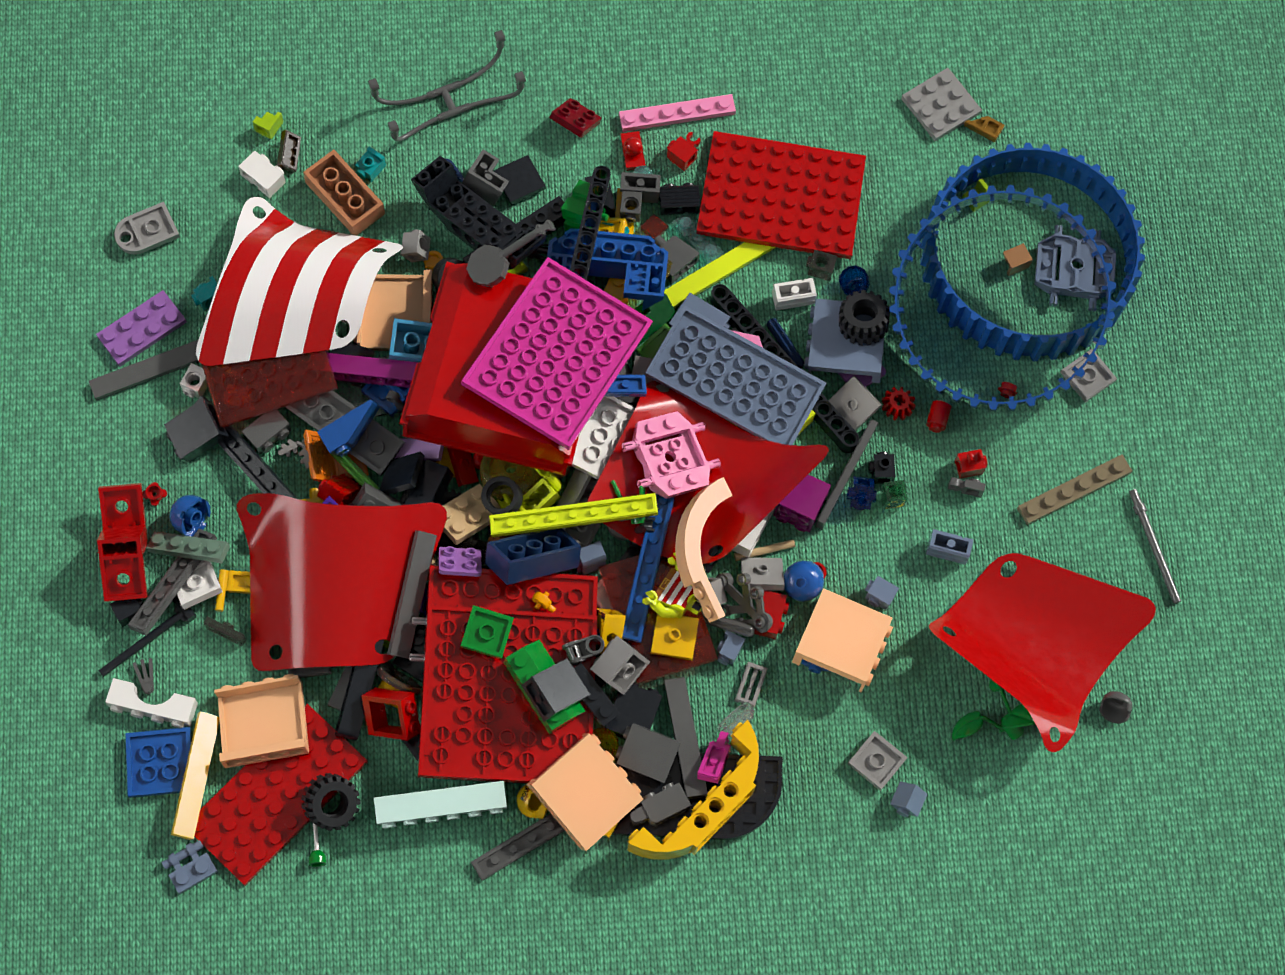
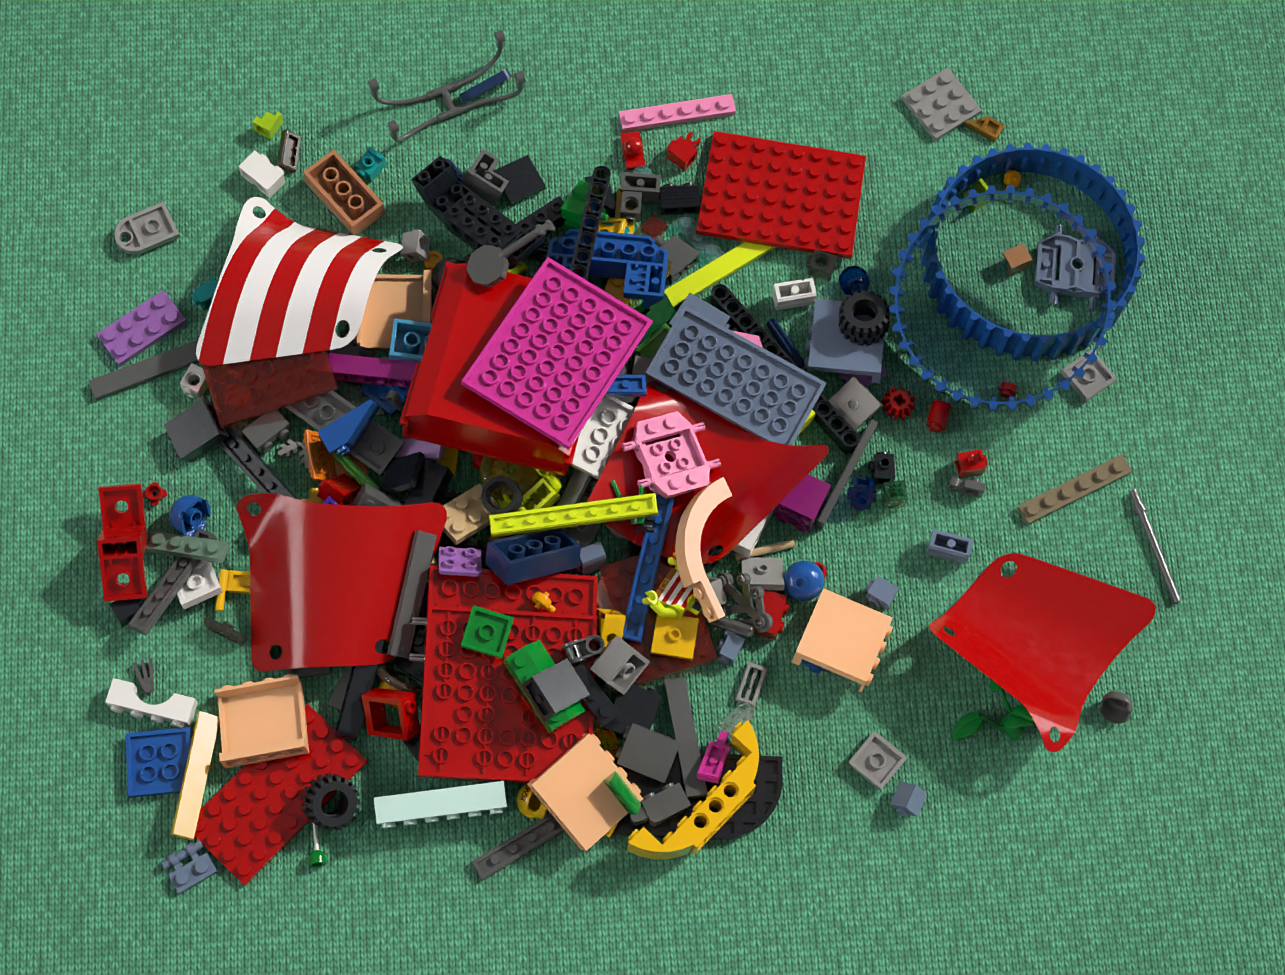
(185, 615): black bar -> none
(463, 467): red plate -> none
(485, 85): none -> dark blue beam
(575, 117): dark red plate -> none
(623, 793): none -> green slope
(1012, 177): none -> light orange piece

